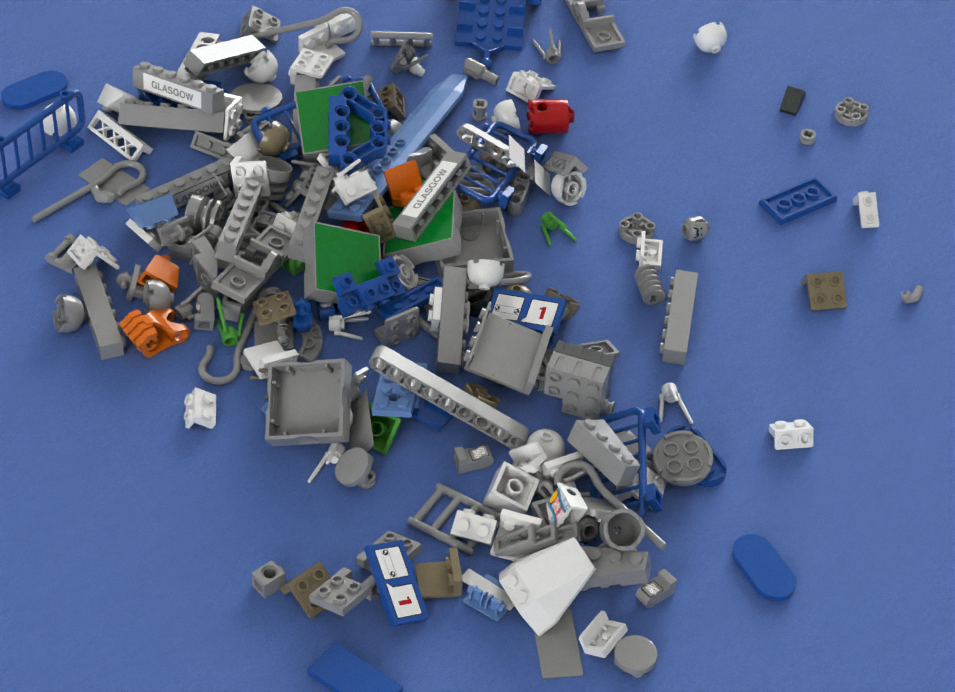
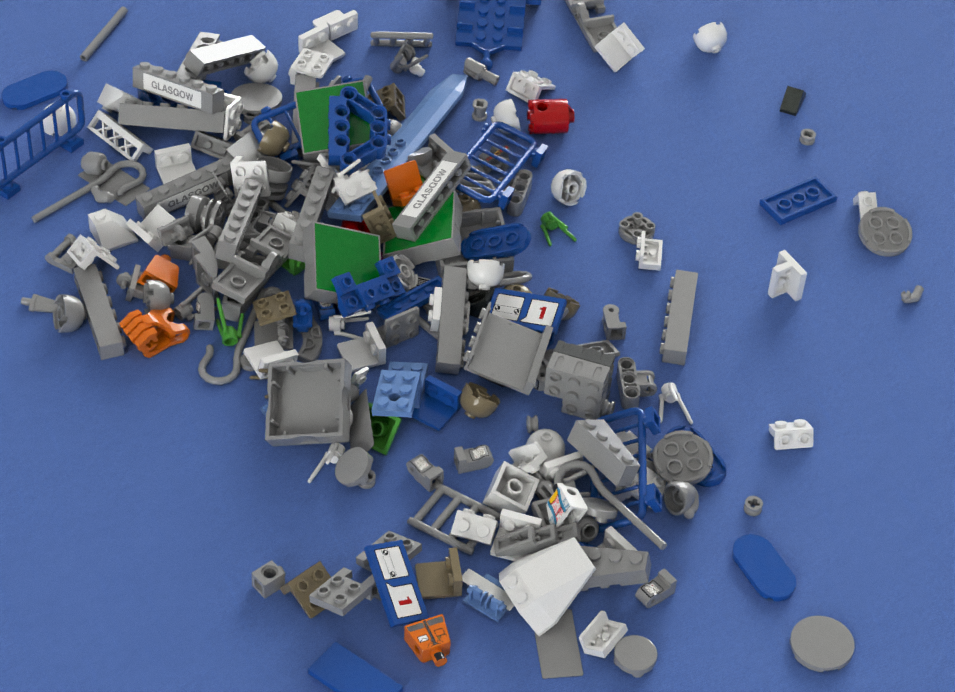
(39, 303): none -> light grey bar
(94, 163): none -> light grey head
(103, 34): none -> light grey piece
(110, 229): none -> white slope
(153, 211): medium blue slope -> none
(173, 162): none -> white bracket
(200, 408): white bracket -> none
(256, 21): light grey bracket -> none
(339, 40): light grey piece -> none
(364, 351): none -> white bracket
(425, 472): none -> light grey leg
(429, 639): none -> orange torso
(448, 397): light grey beam -> none
(489, 143): light grey beam -> none
(496, 242): none -> blue tile
(529, 165): white sticker -> none
(532, 423): none -> light grey bush
(553, 54): light grey plant -> none
(563, 163): light grey fence -> none
(612, 326): none -> light grey leg
(619, 47): none -> white bracket
(630, 533): light grey cylinder -> none
(633, 383): none -> light grey piece
(649, 285): light grey piece -> none
(681, 498): none -> light grey piece
(695, 228): light grey head -> none
(753, 511): none -> light grey bush
(787, 277): none -> white bracket
(822, 643): none -> light grey tile
(825, 290): dark tan bracket -> none
(851, 112): light grey tile -> none
(885, 231): none -> light grey tile

